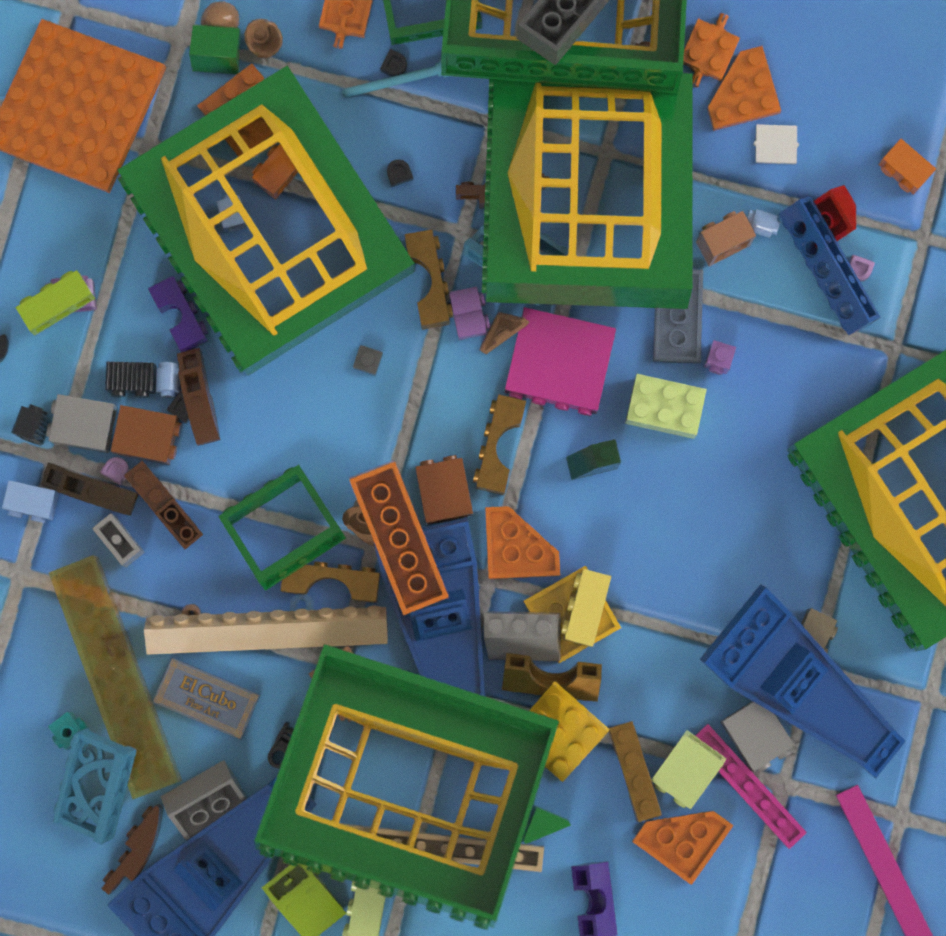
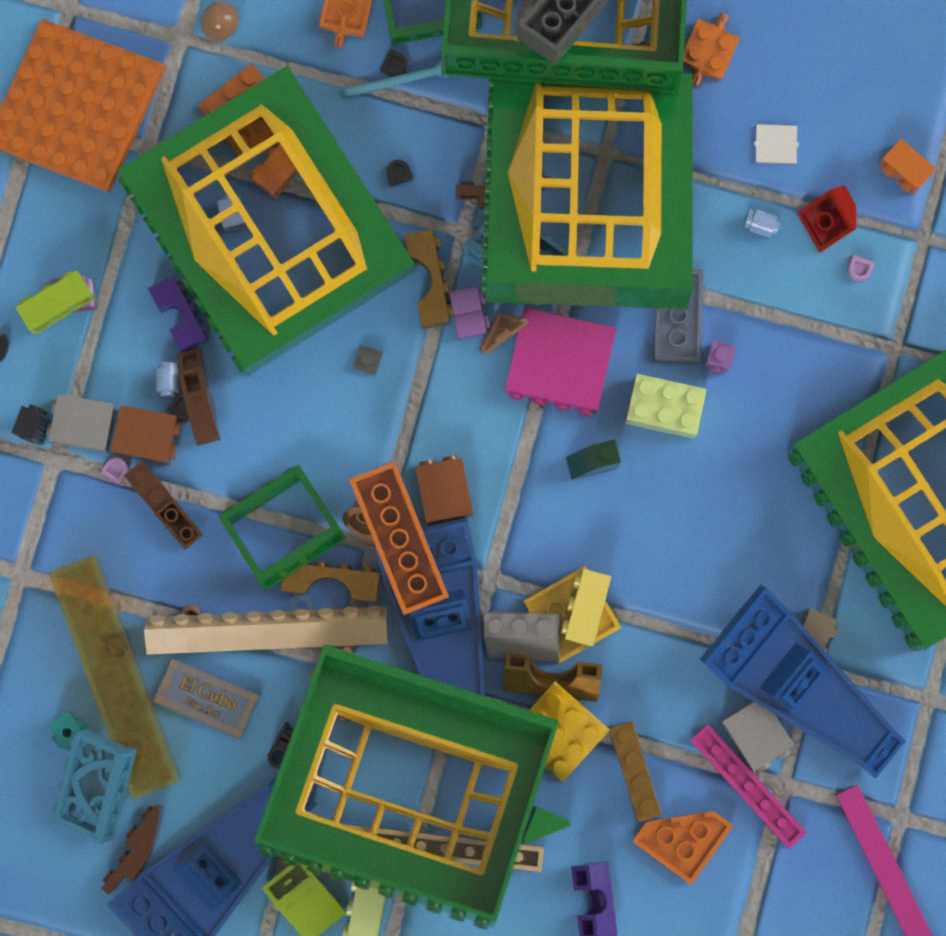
(30, 501): light blue brick -> none
(89, 489): dark brown slope -> none
(118, 540): light grey brick -> none
(130, 378): black brick -> none
(203, 799): light grey slope -> none
(215, 49): green slope -> none
(263, 38): medium nougat hair -> none
(507, 415): pearl gold arch -> none
(517, 548): orange plate -> none
(688, 770): yellowish green brick -> none
(725, 237): nougat brick -> none
(745, 92): orange plate -> none
(839, 270): blue brick -> none

